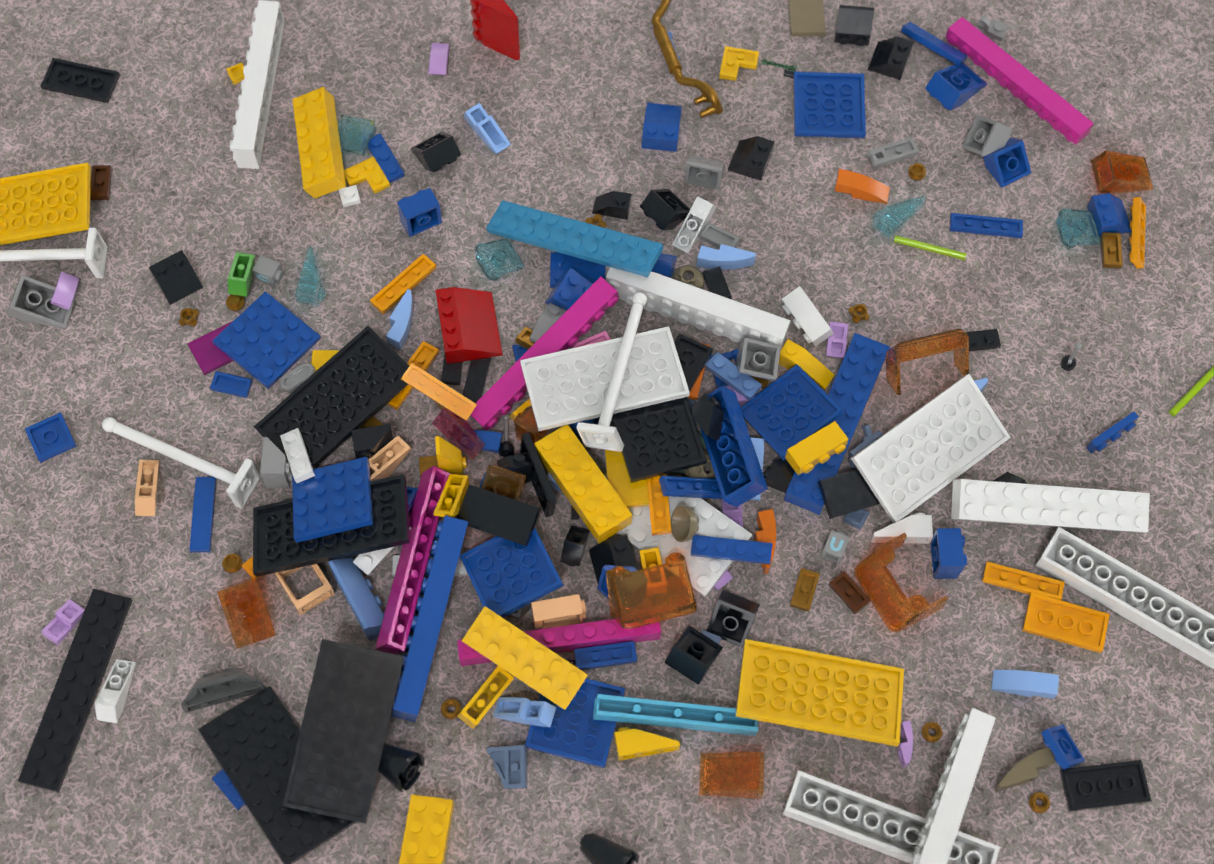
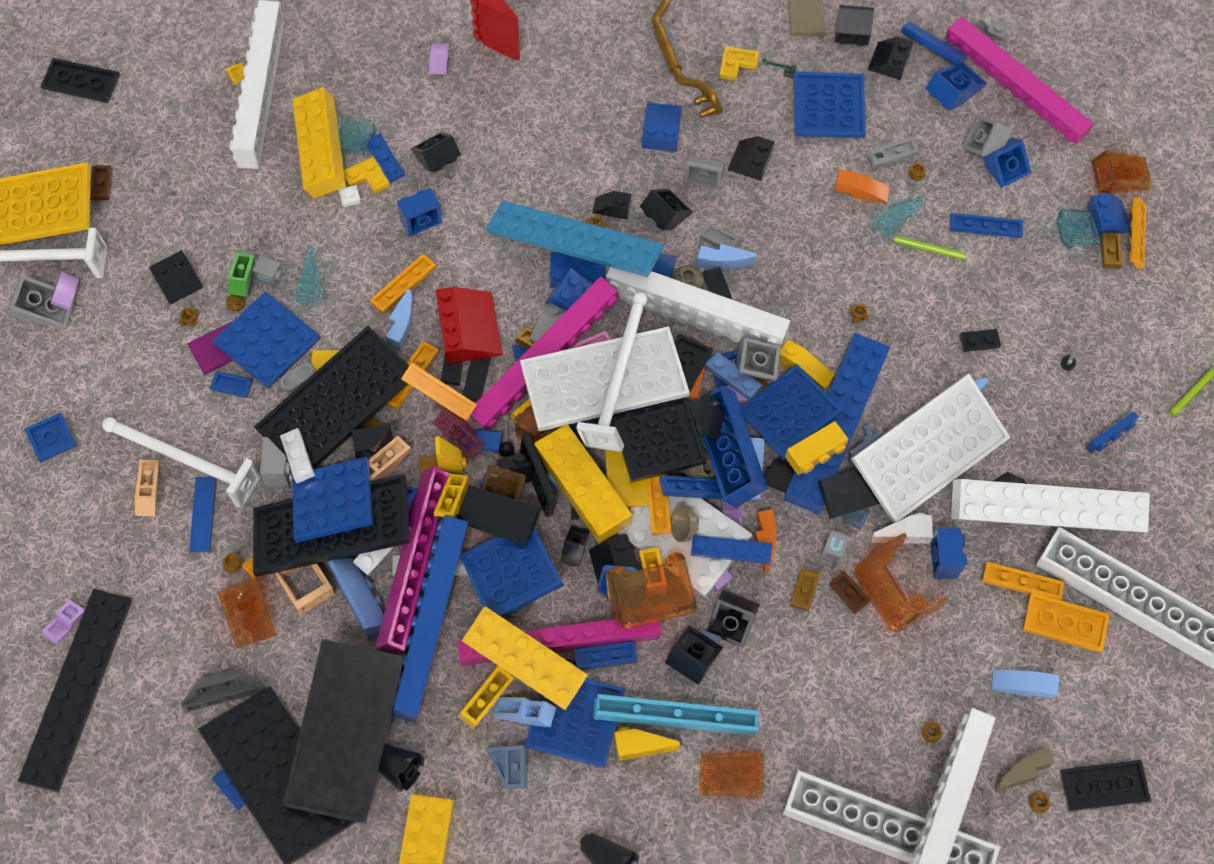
(115, 691): white slope -> none
(446, 704): pearl gold plate -> none
(486, 128): light blue slope -> none
(497, 258): clear light blue slope -> none
(558, 612): light nougat window -> none
(694, 224): white slope -> none
(806, 317): white brick -> none
(820, 692): yellow plate -> none
(837, 342): lavender slope -> none
(905, 749): lavender slope -> none
(927, 346): clear orange windscreen -> none
(1062, 746): blue plate -> none

